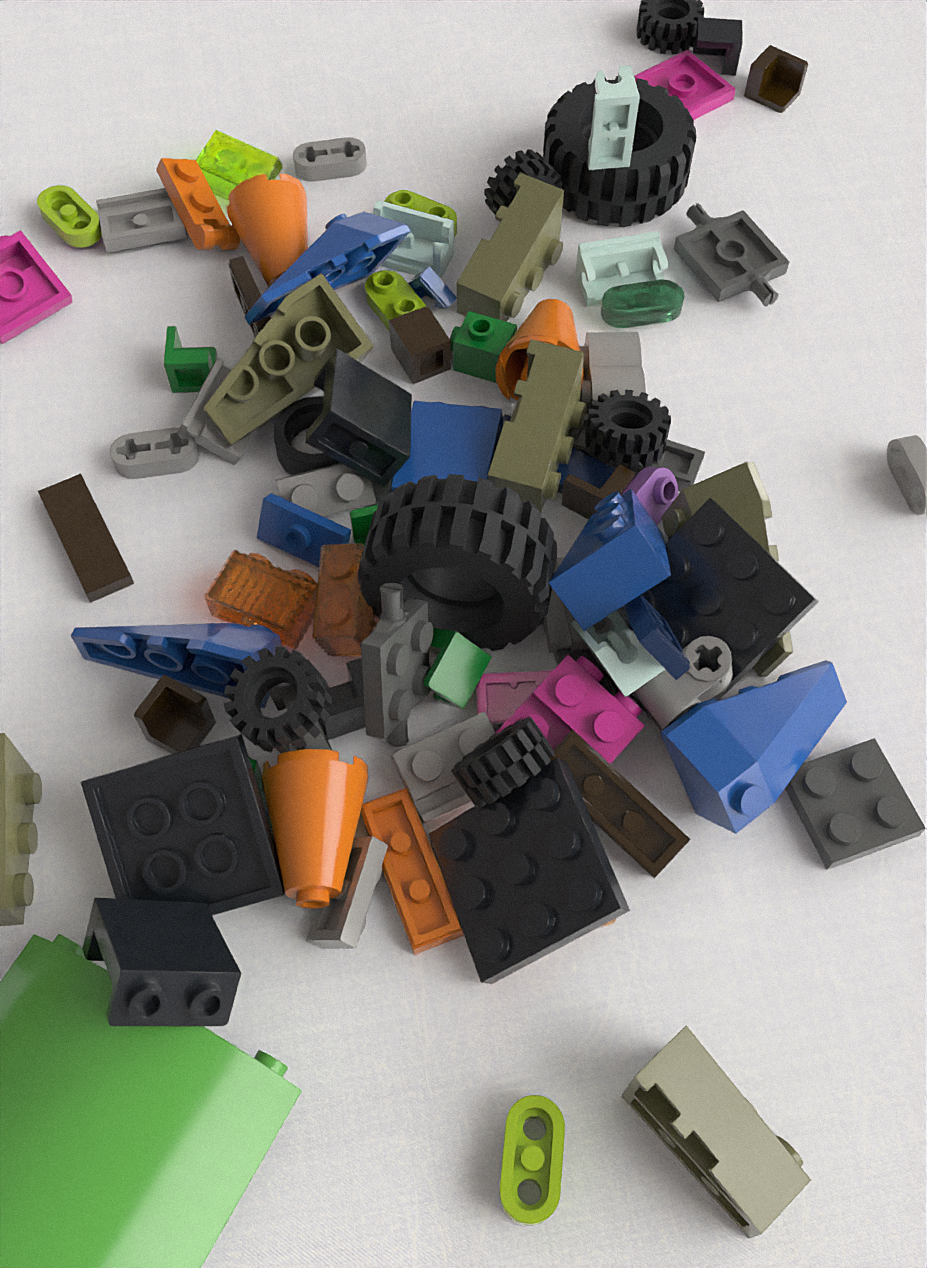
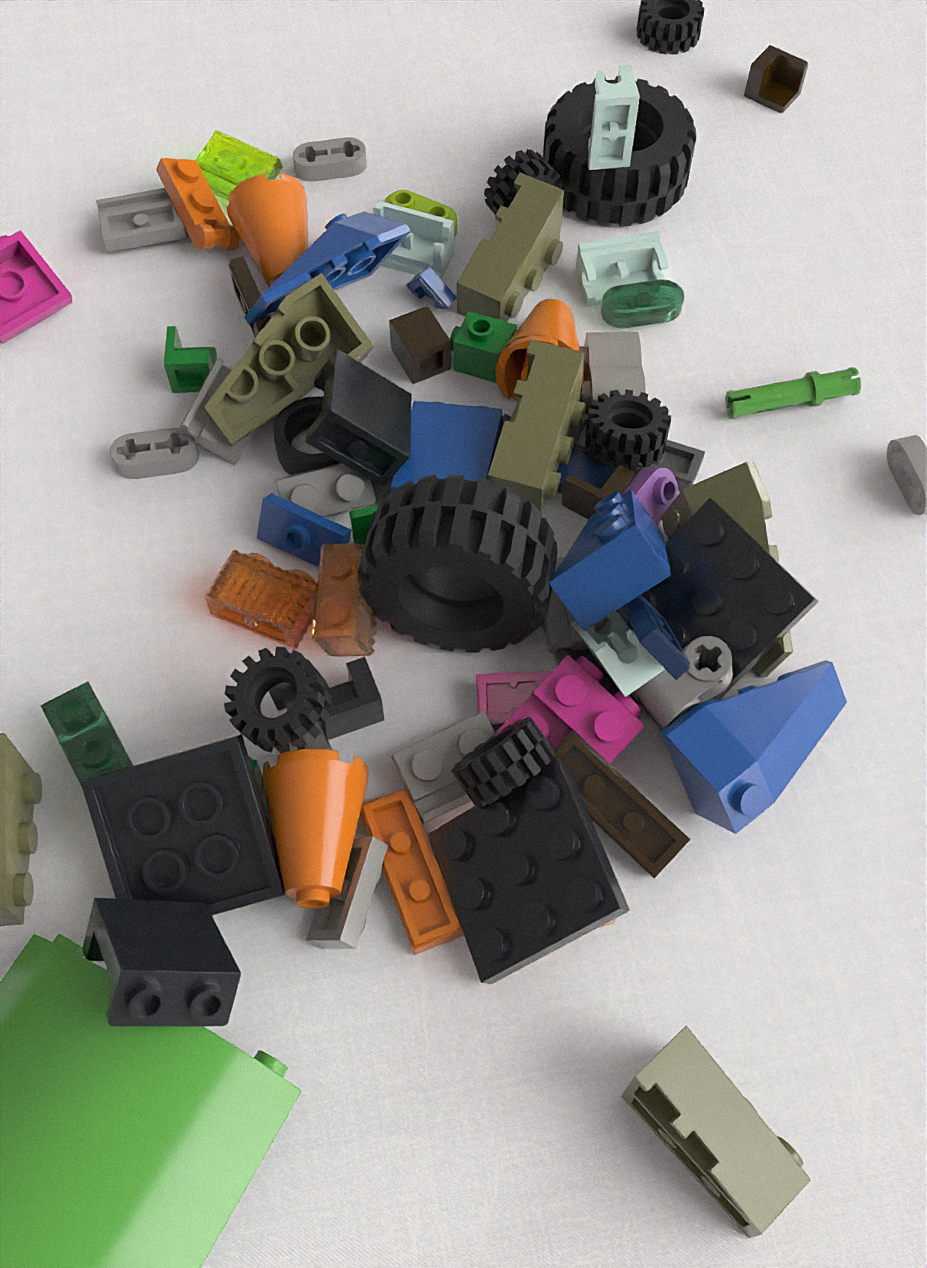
(69, 216): lime plate -> none
(86, 538): dark brown tile -> none
(86, 733): none -> clear green brick
(174, 716): dark brown panel -> none
(189, 653): blue wedge -> none
(390, 296): lime plate -> none
(395, 665): dark grey plate -> none
(455, 668): green panel -> none
(532, 1160): lime plate -> none
(691, 82): dark pink tile -> none
(721, 39): black panel -> none
(731, 255): dark grey plate -> none
(808, 390): none -> bright green pin
(852, 804): dark grey plate -> none

